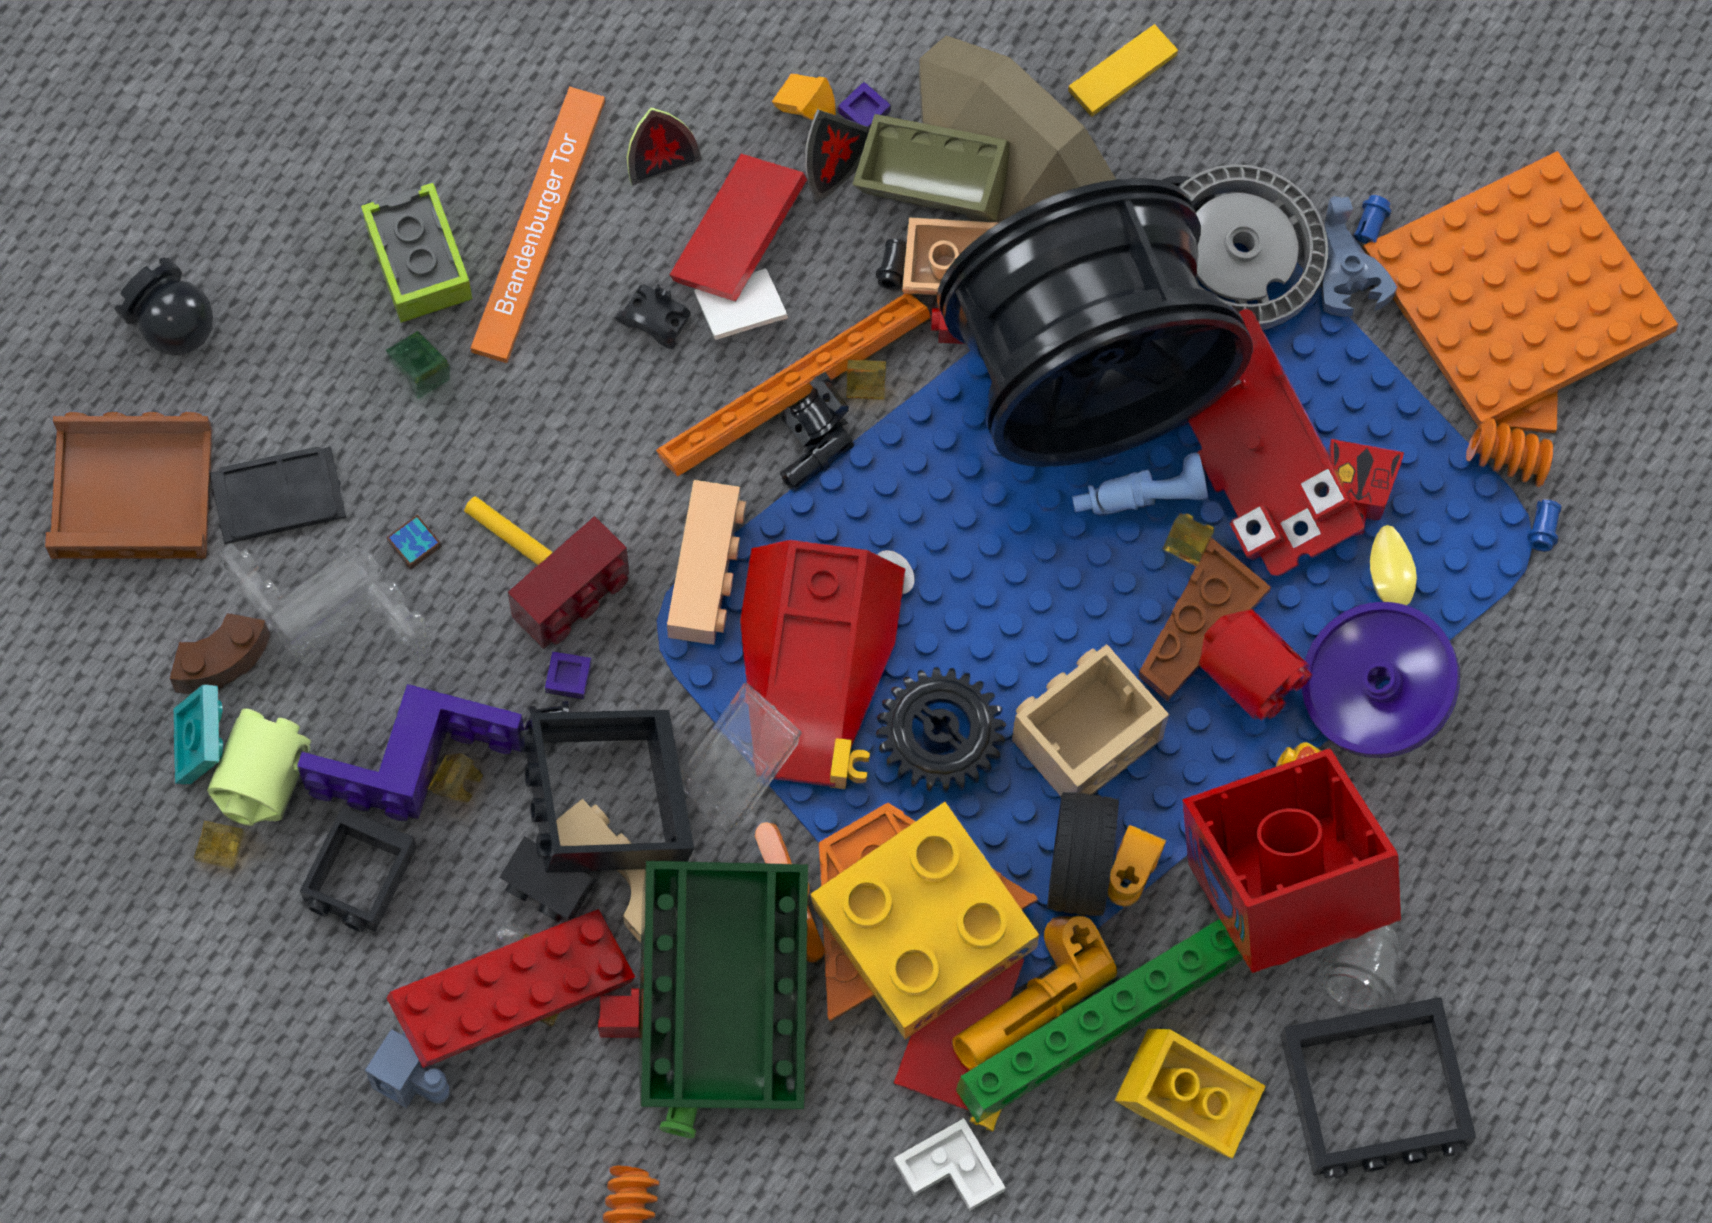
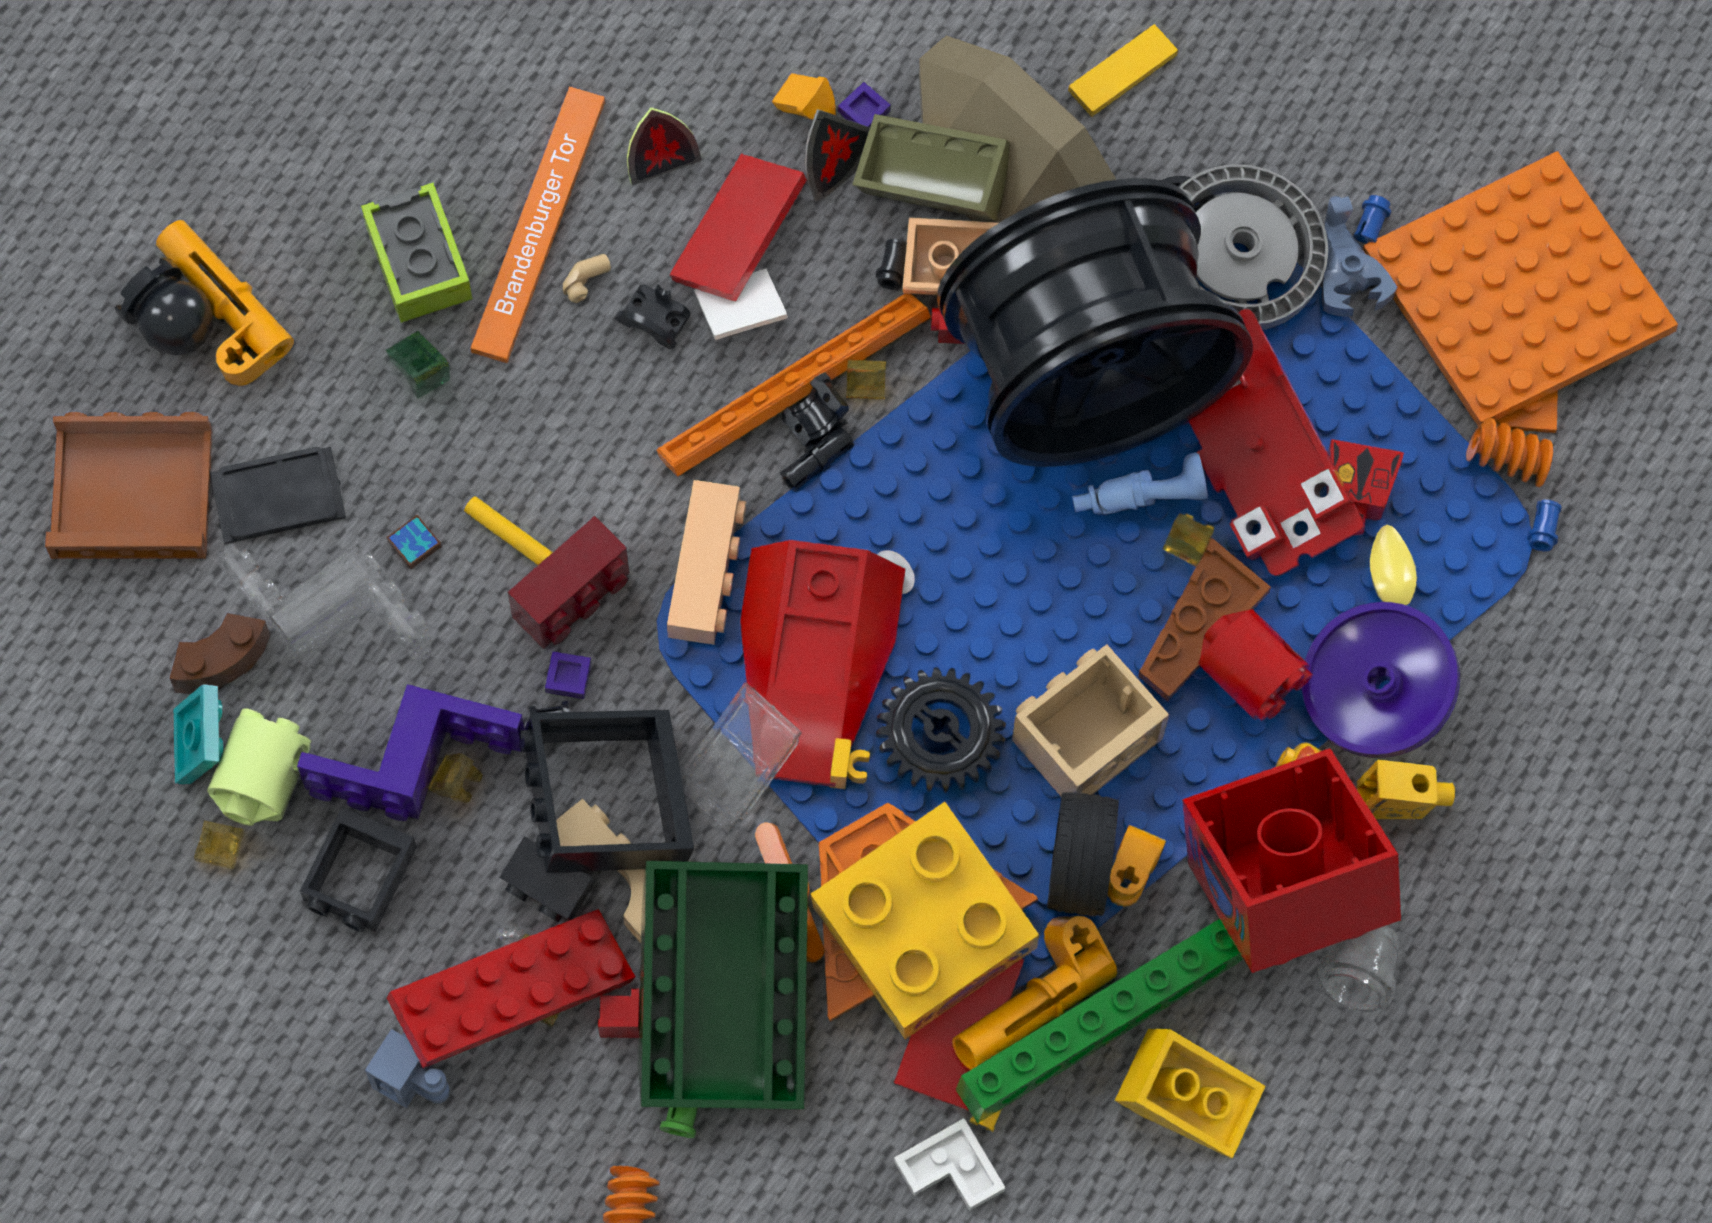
(255, 329): none -> light orange piece
(580, 273): none -> tan arm
(1367, 1023): black window -> none
(1403, 790): none -> yellow torso

